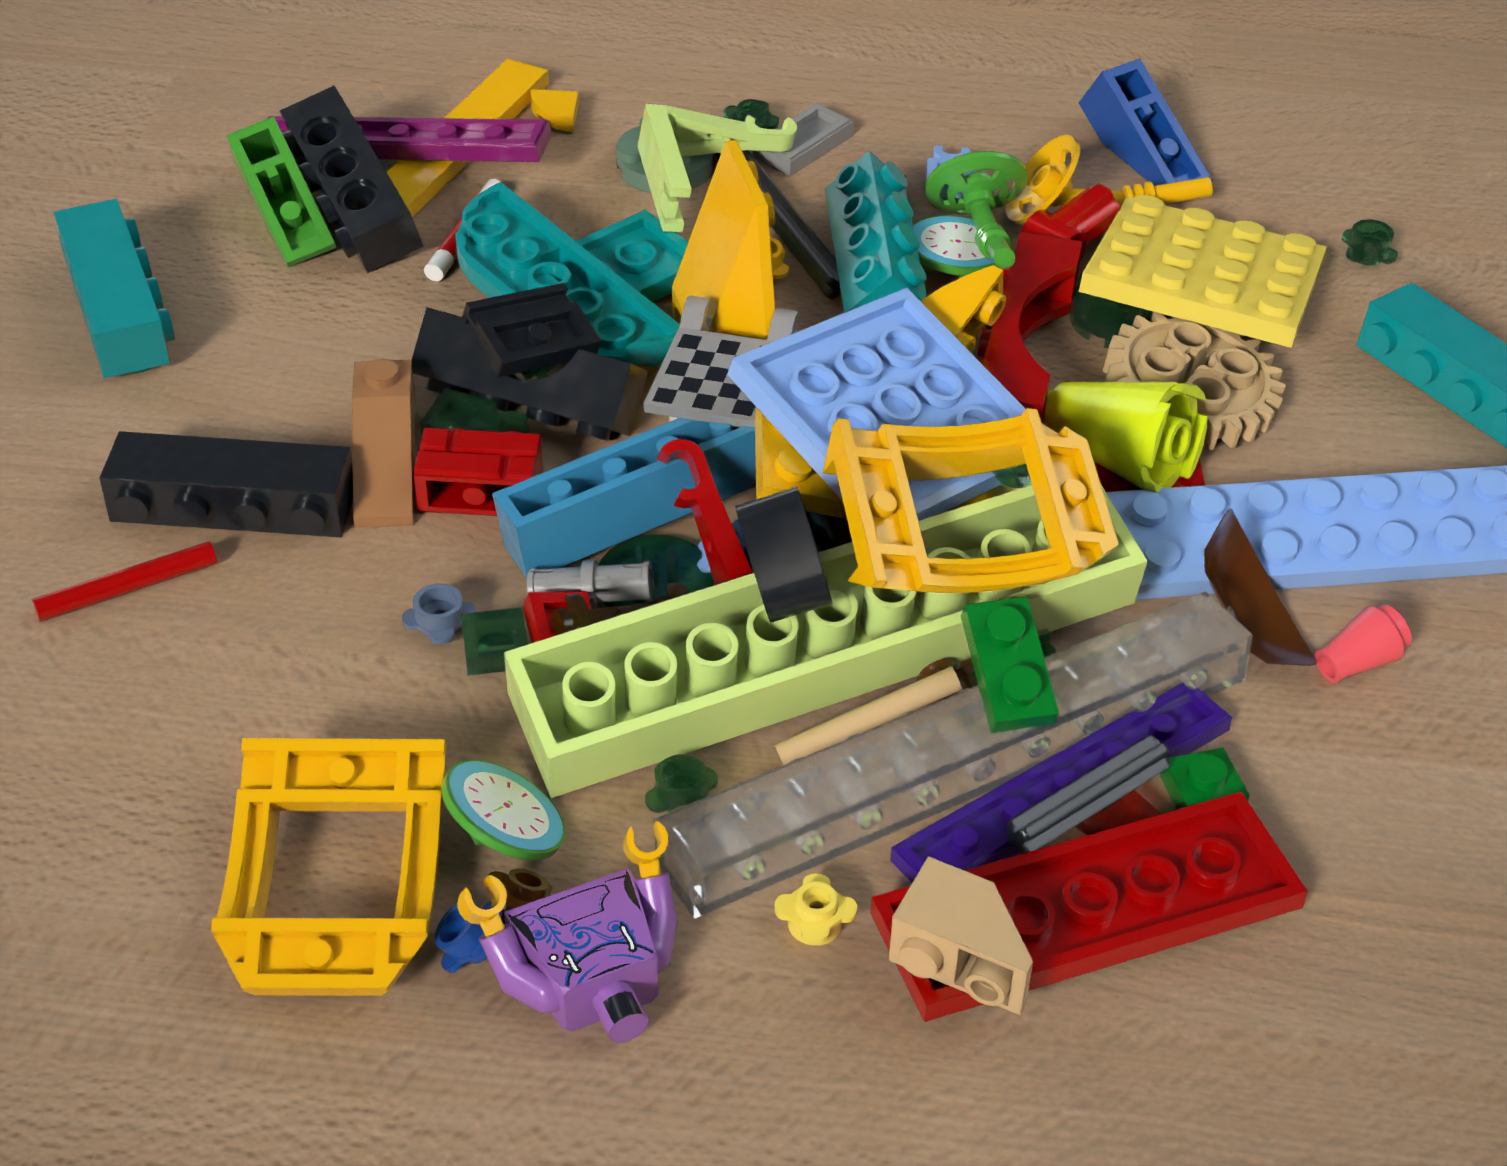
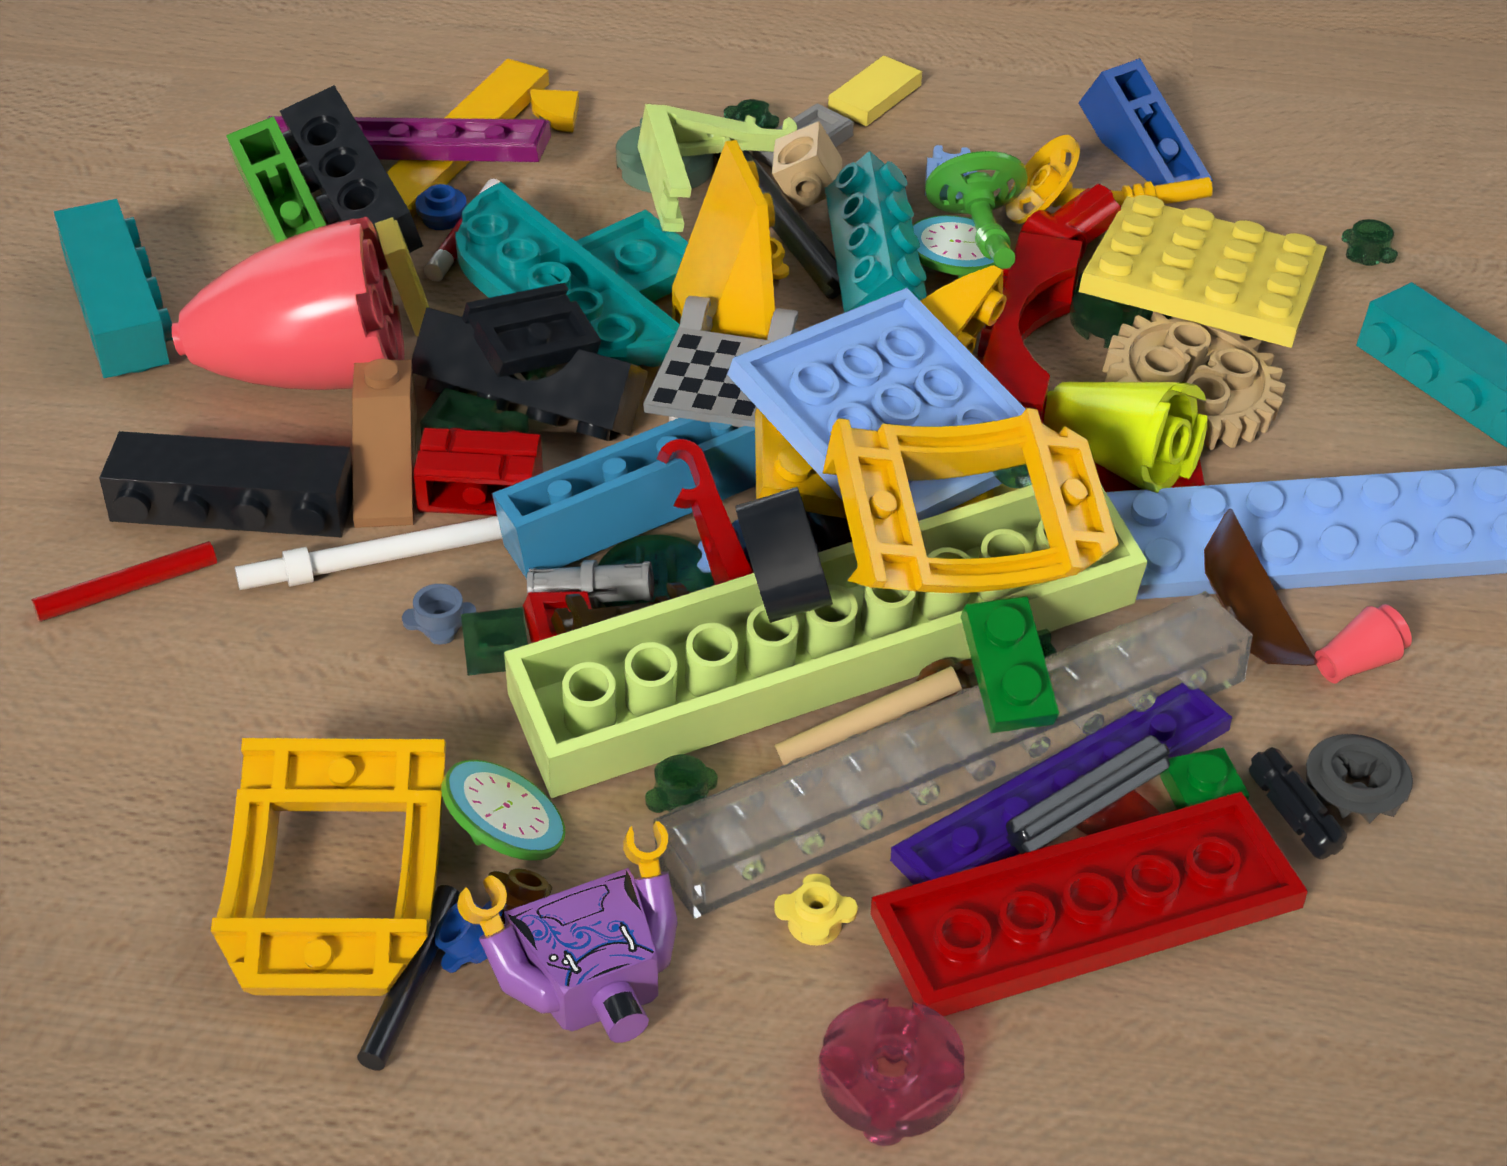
(297, 312): none -> coral cylinder
(300, 566): none -> white bar
(403, 271): none -> light yellow tile
(404, 992): none -> black bar
(440, 206): none -> blue plate
(805, 165): none -> tan brick
(875, 90): none -> light yellow tile
(886, 1105): none -> clear pink plate
(962, 936): tan slope -> none
(1297, 803): none -> black axle
(1359, 757): none -> dark grey gear

